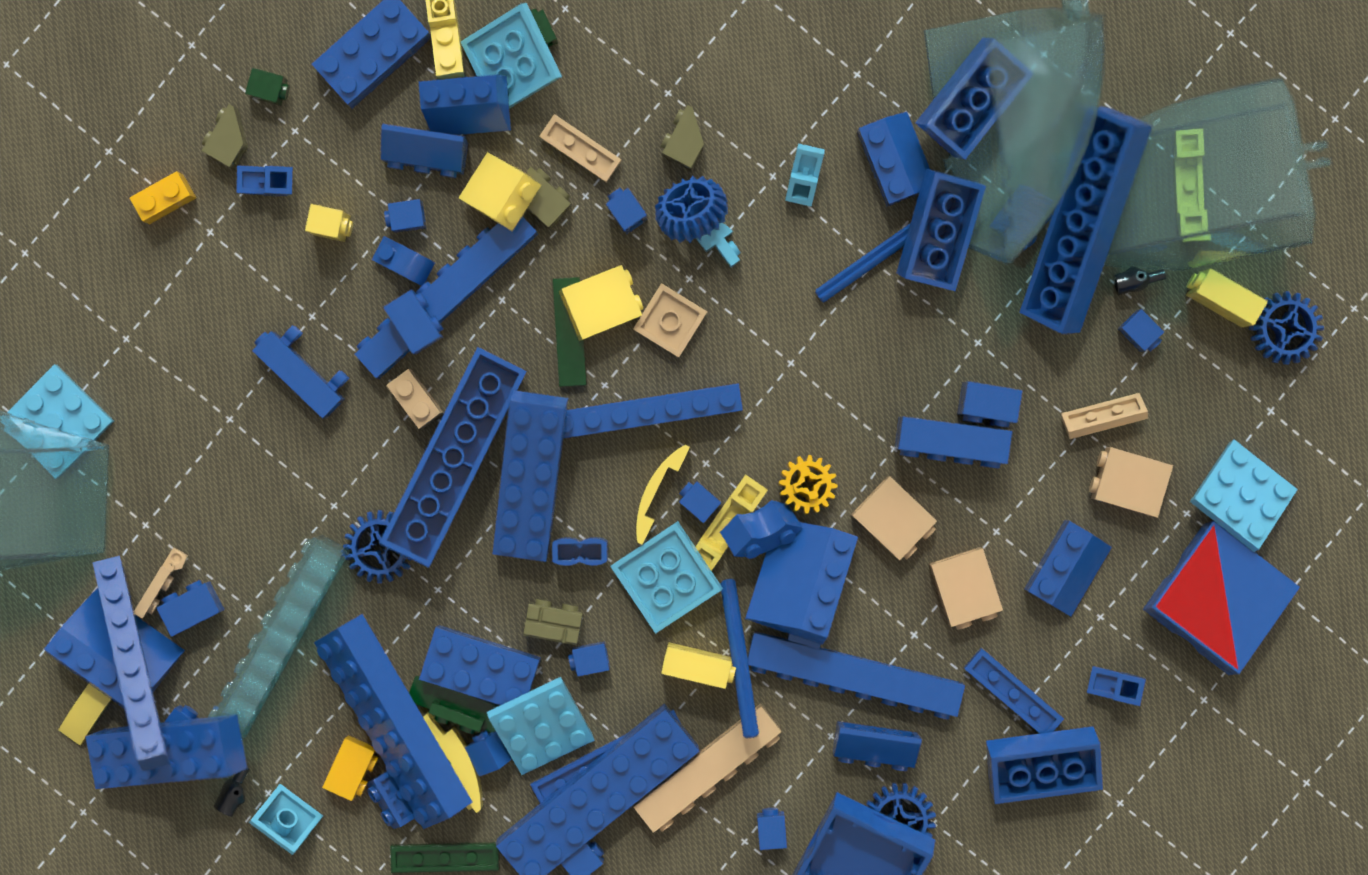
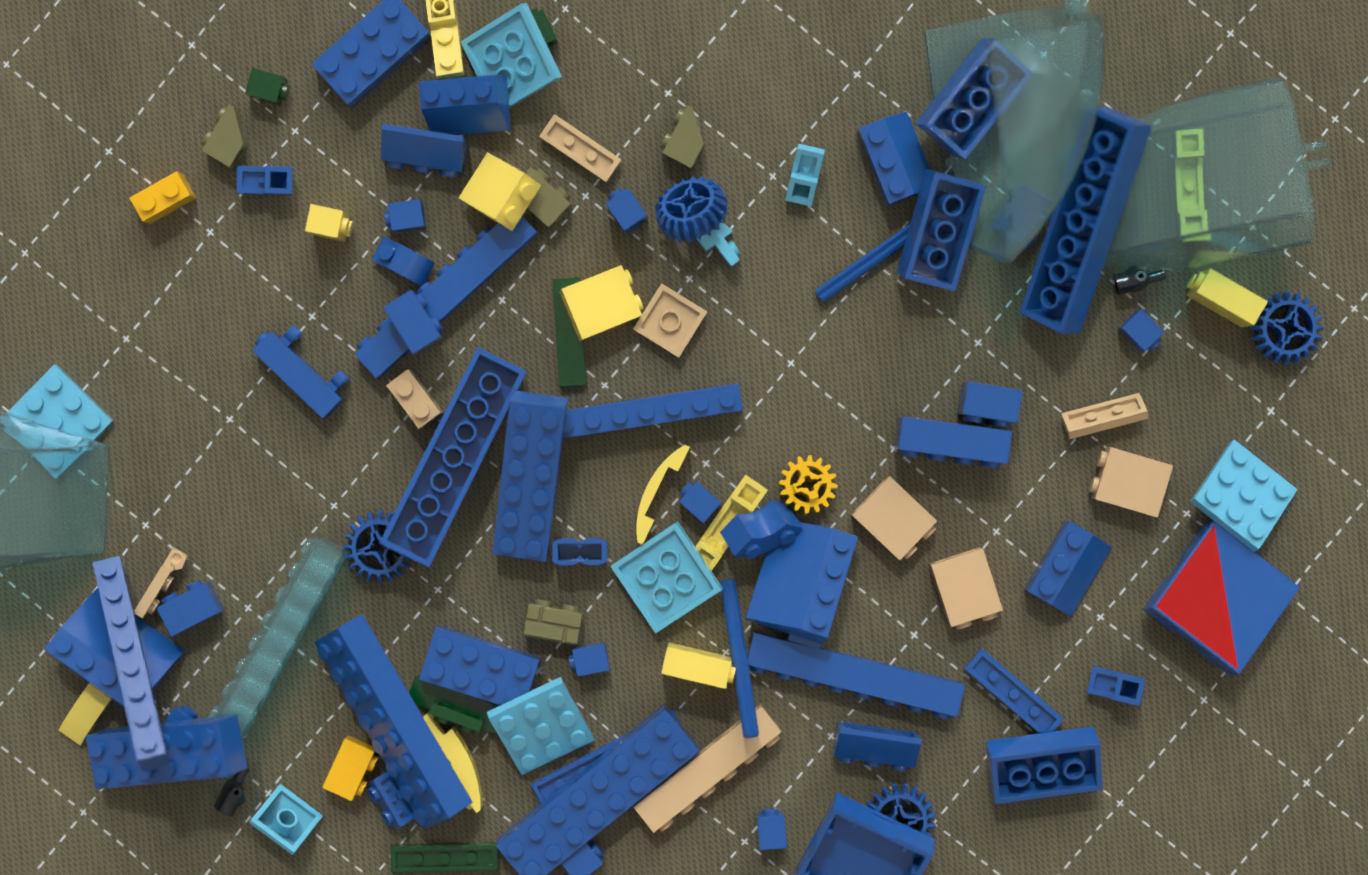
(487, 752): blue brick -> none

